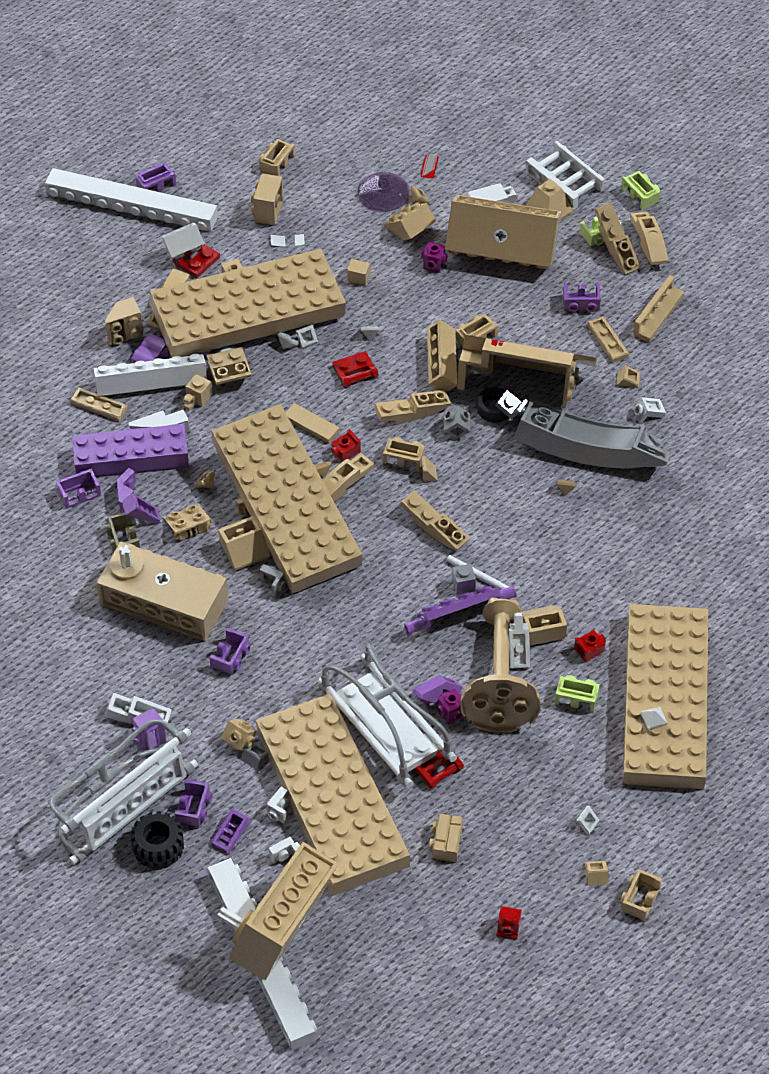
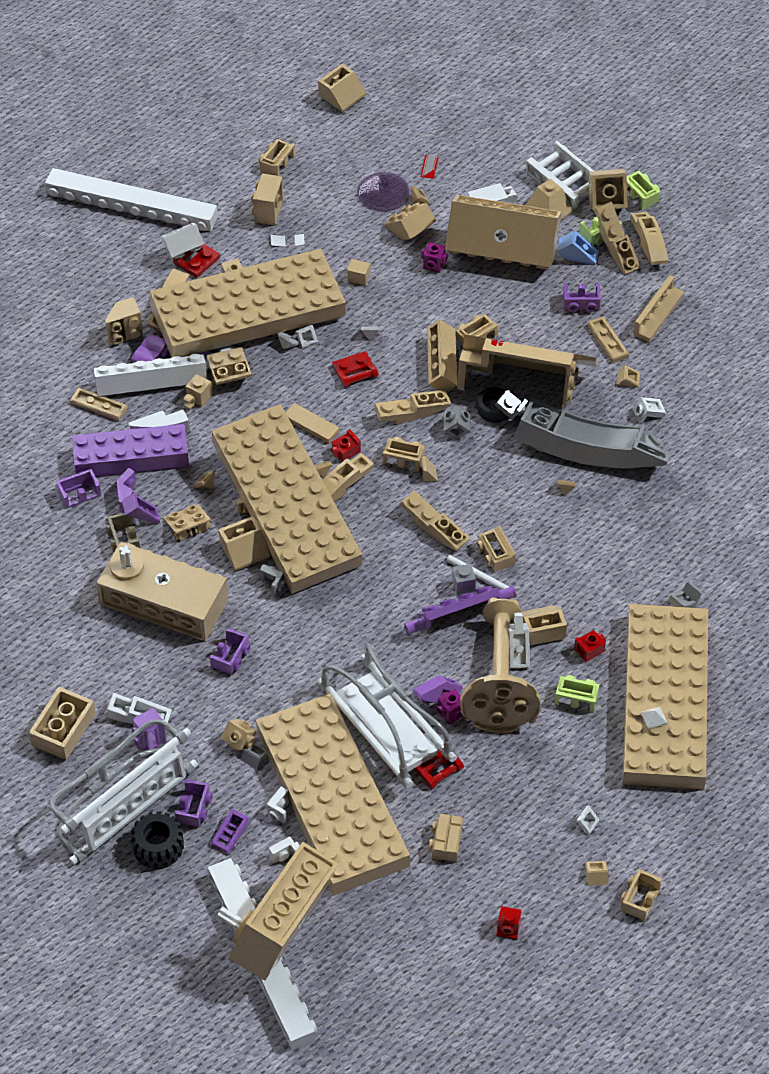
(62, 723): none -> tan brick
(155, 177): medium lavender window -> none
(341, 88): none -> tan slope
(496, 562): none -> tan window
(577, 249): none -> light blue slope
(608, 187): none -> tan brick
(687, 597): none -> light grey bracket

